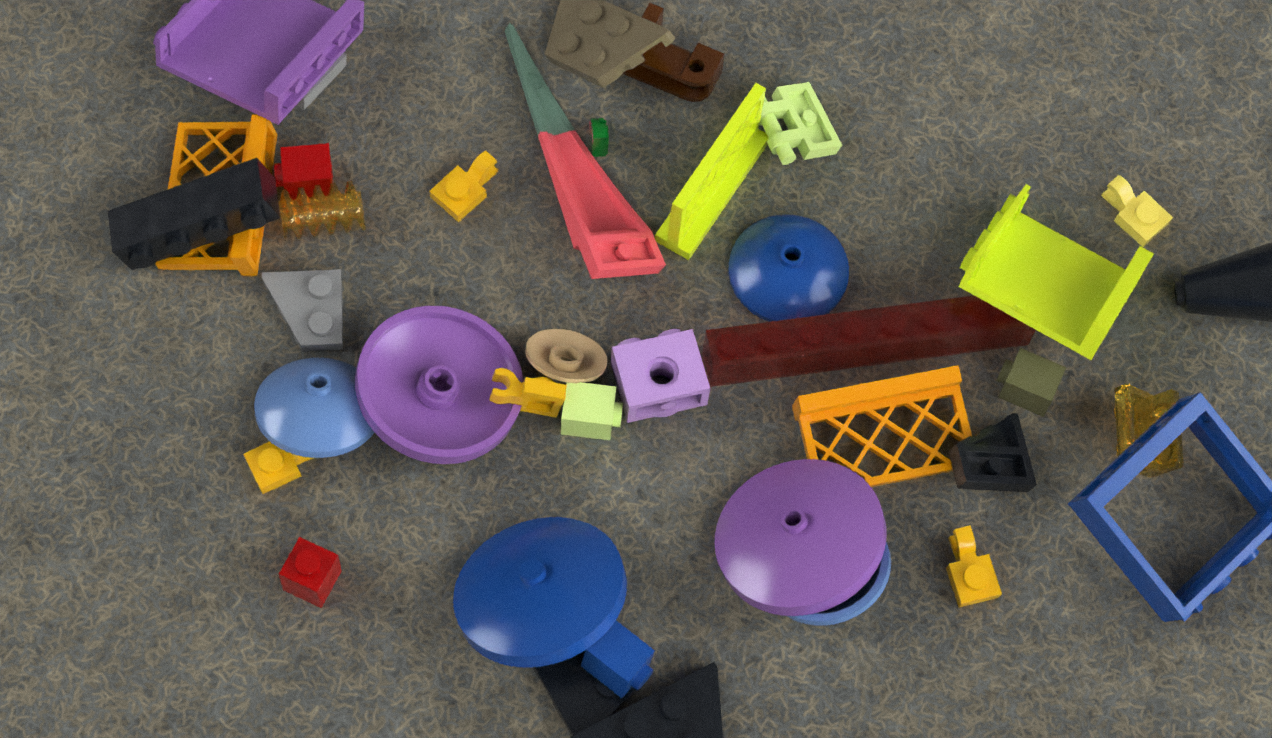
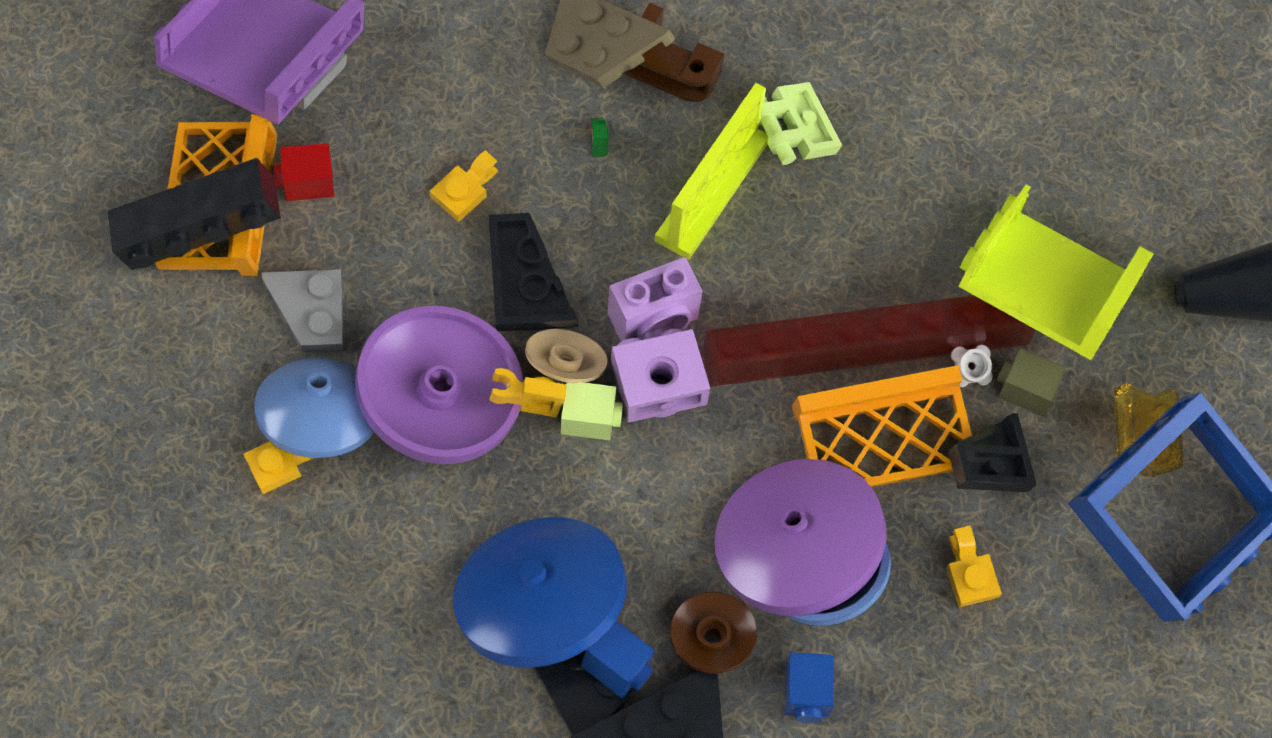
(310, 572): red brick -> none
(321, 210): clear yellow piece -> none
(523, 279): none -> black wing
(595, 212): coral plate -> none
(655, 301): none -> lavender brick
(717, 615): none -> reddish brown dish
(785, 288): blue dish -> none
(809, 686): none -> blue brick
(980, 357): none -> white plate
(1138, 216): light yellow plate -> none

